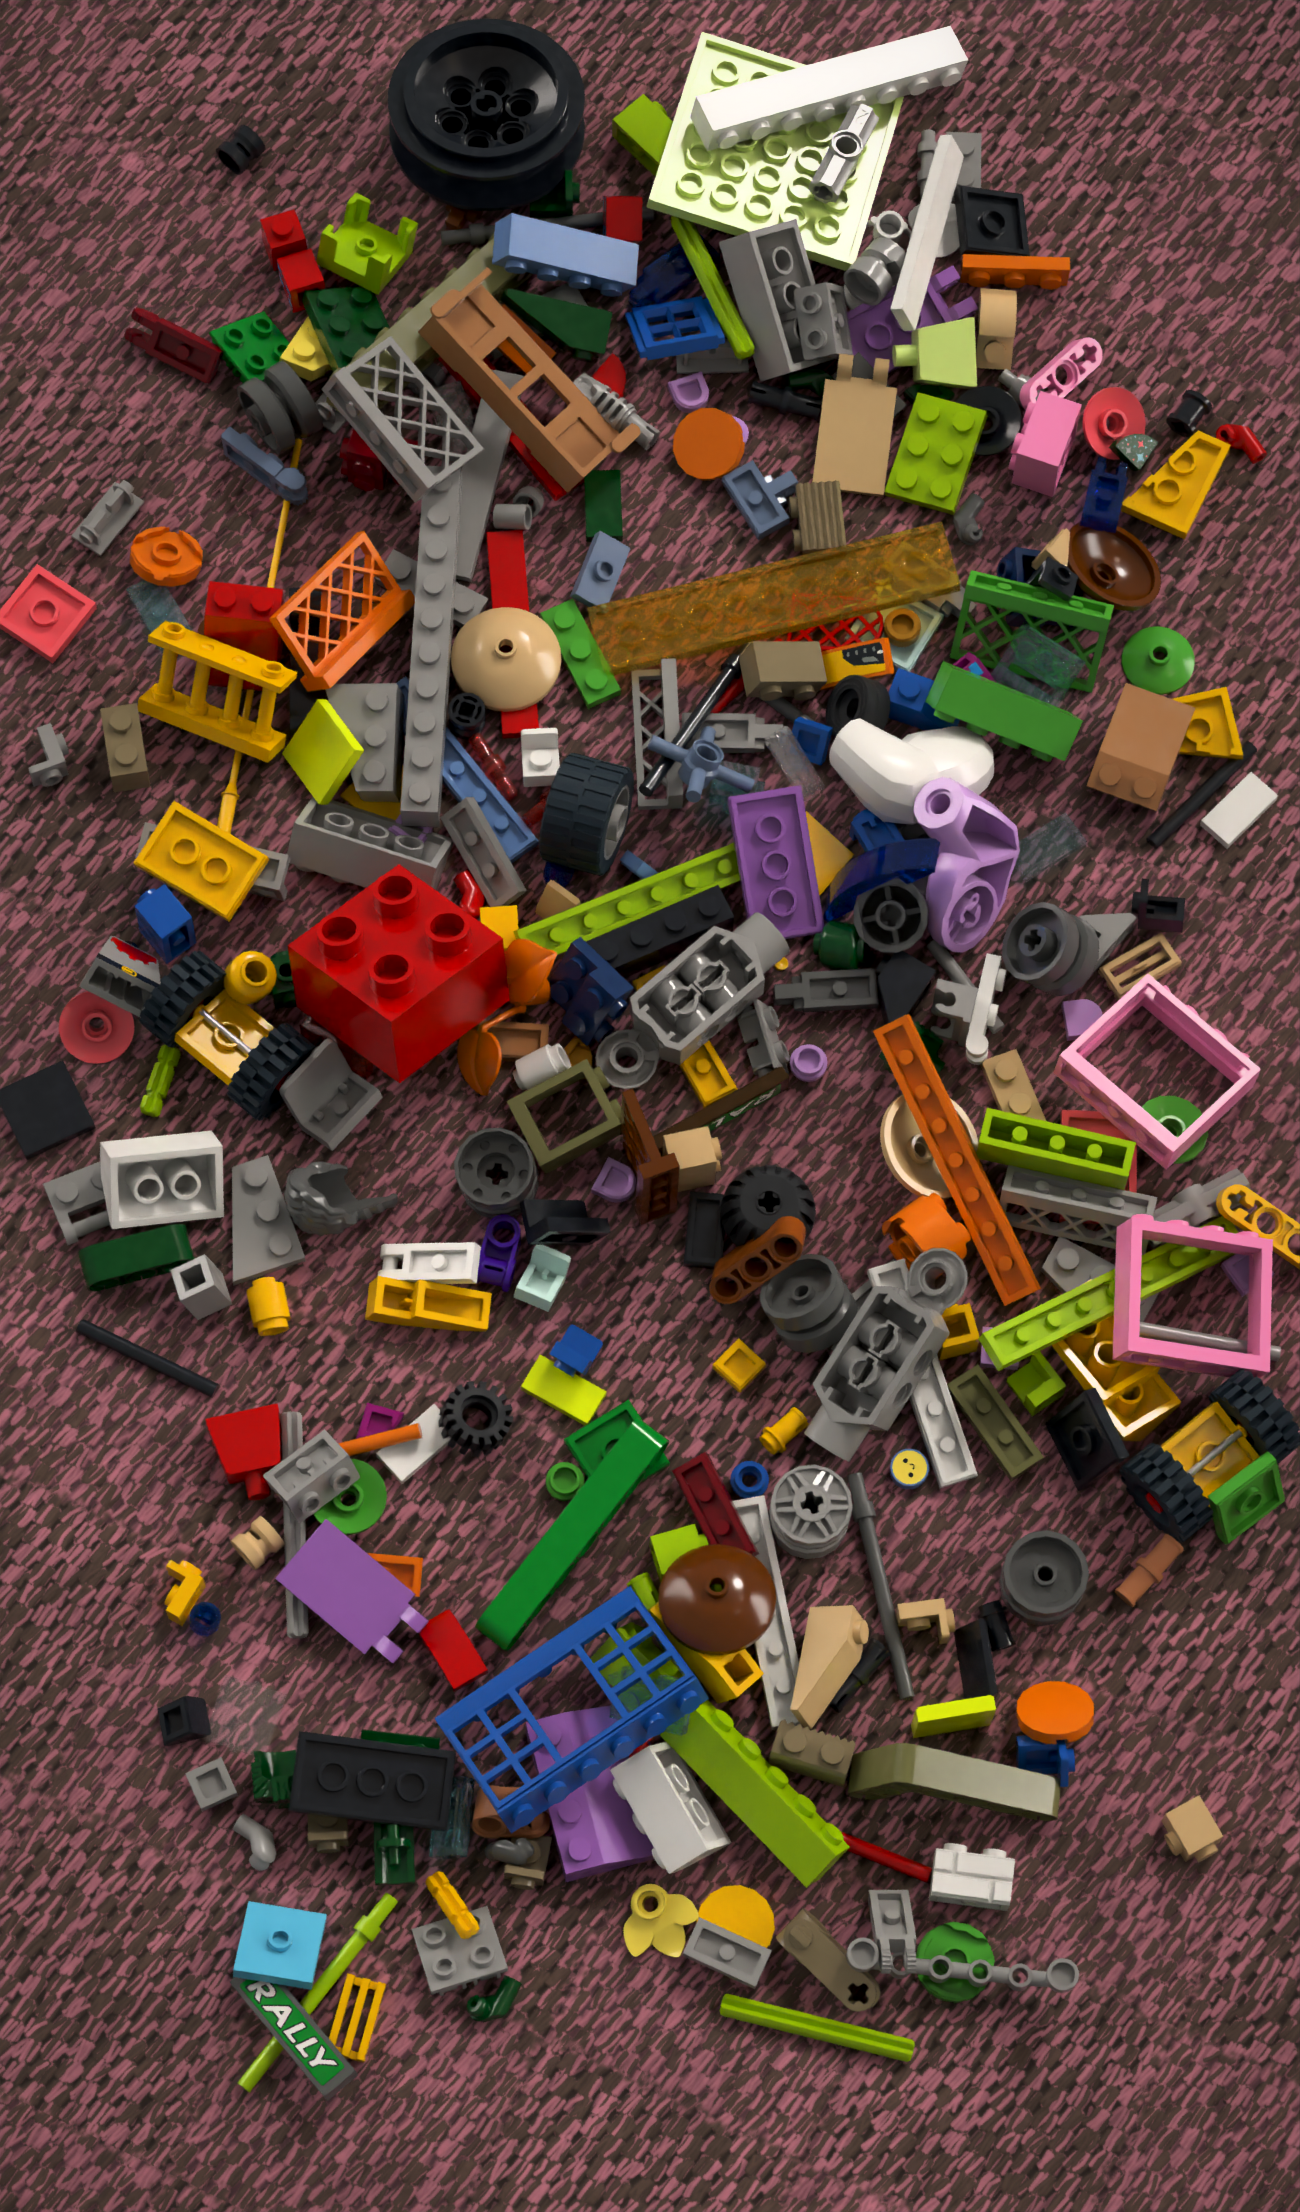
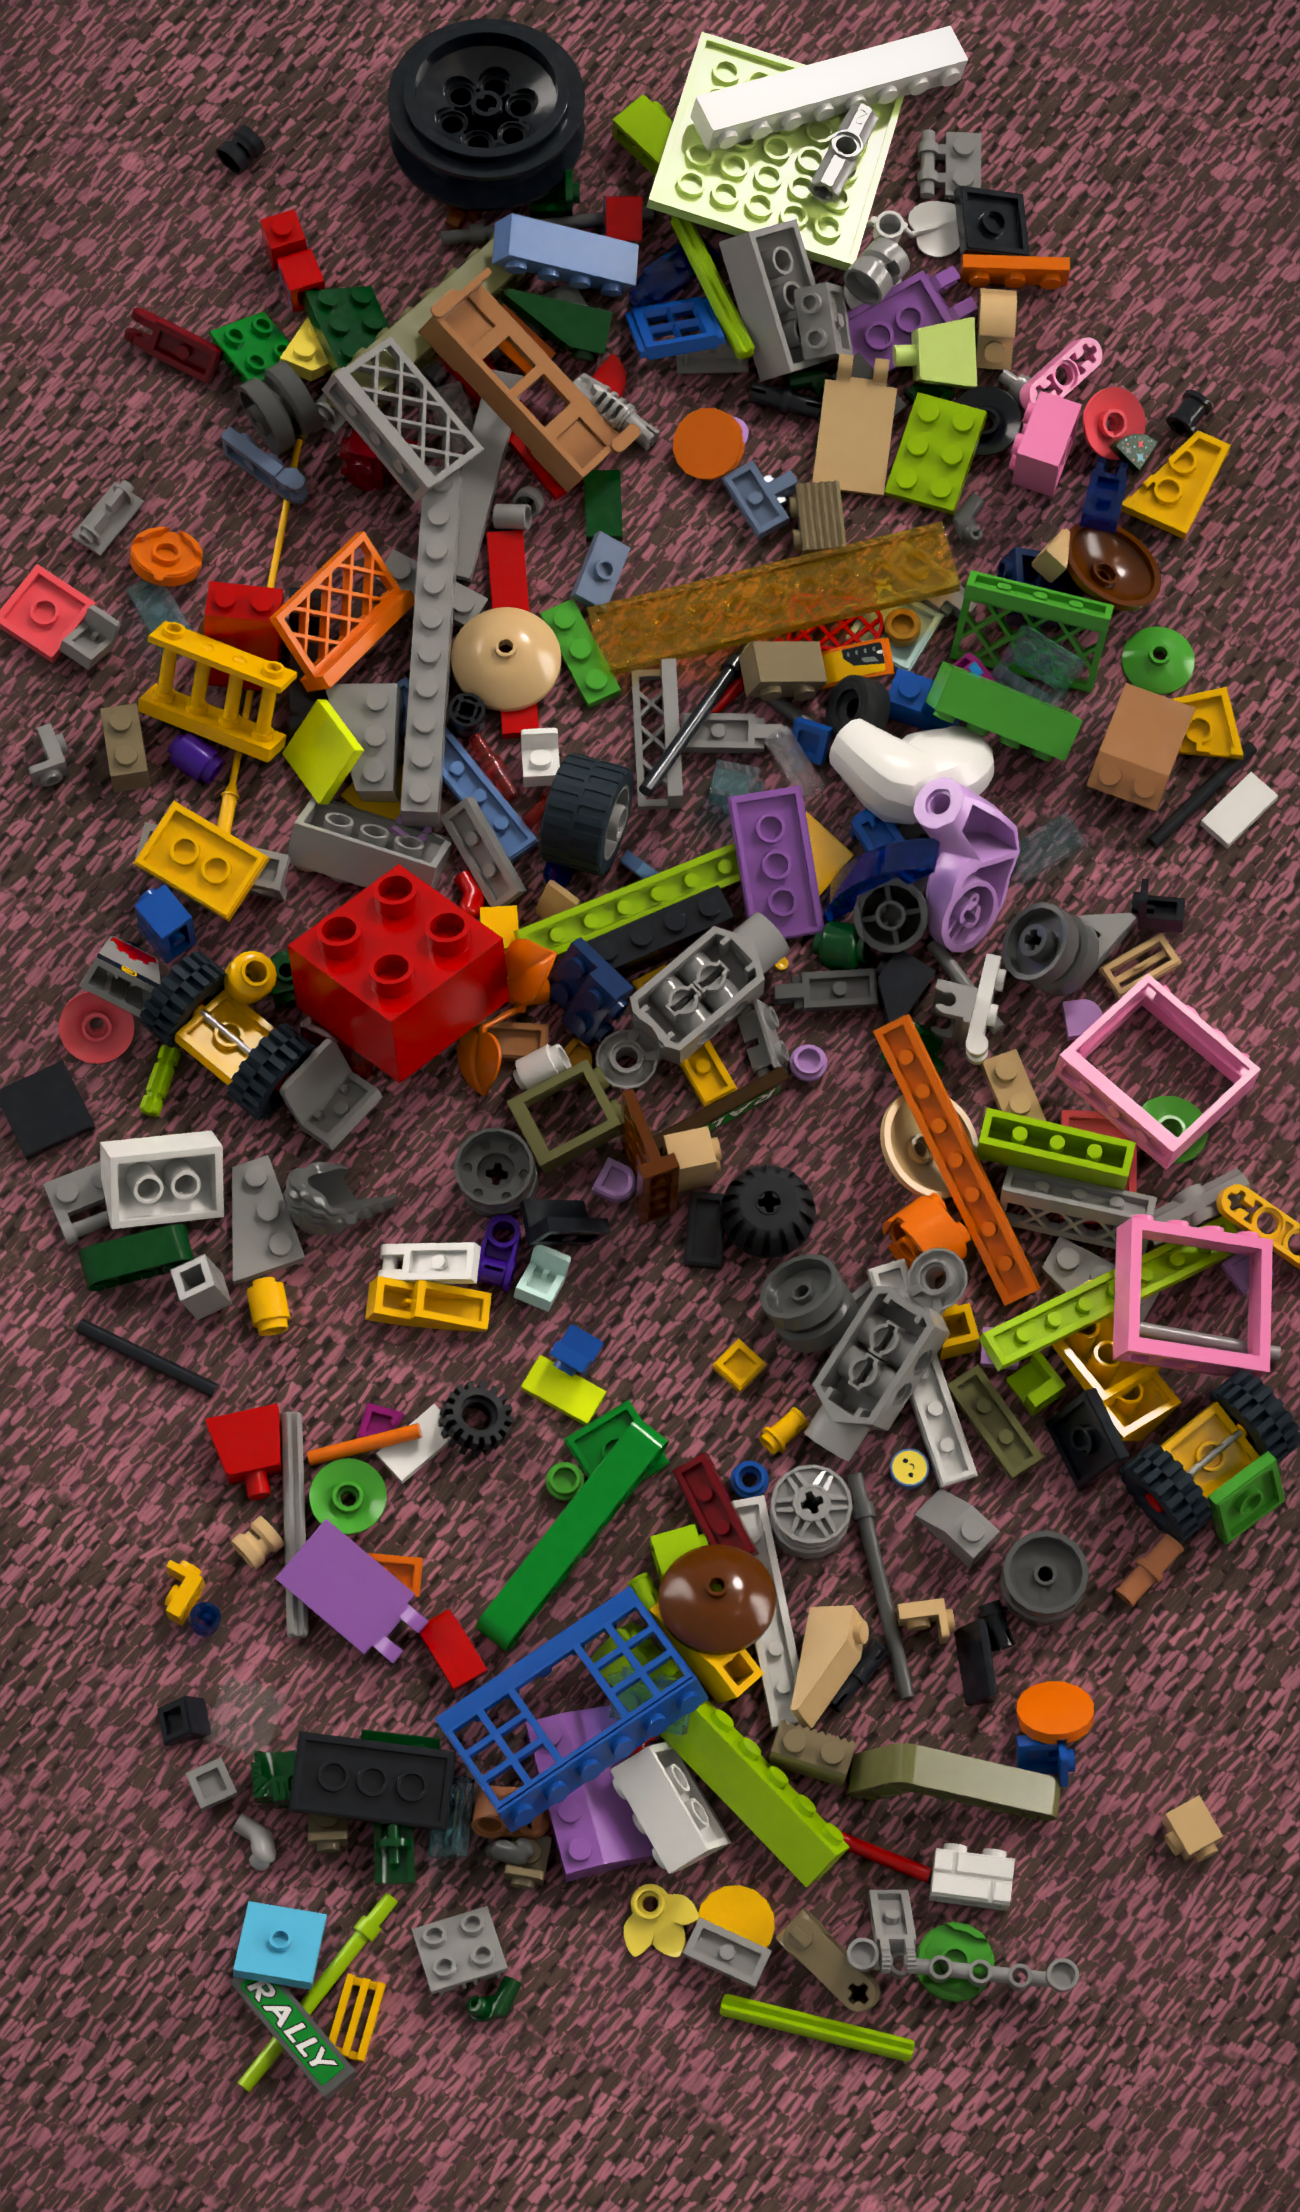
(92, 638): none -> light grey bracket
(195, 758): none -> dark purple brick
(312, 1475): light grey bracket -> none
(364, 250): lime panel -> none
(452, 1905): yellow axle -> none
(689, 392): lavender tile -> none
(700, 764): sand blue bar -> none
(749, 1274): dark orange beam -> none
(927, 233): white tile -> none
(953, 1716): neon yellow tile -> none
(958, 1526): none -> light grey slope
(1055, 578): black bracket -> none
(1242, 438): red arm -> none

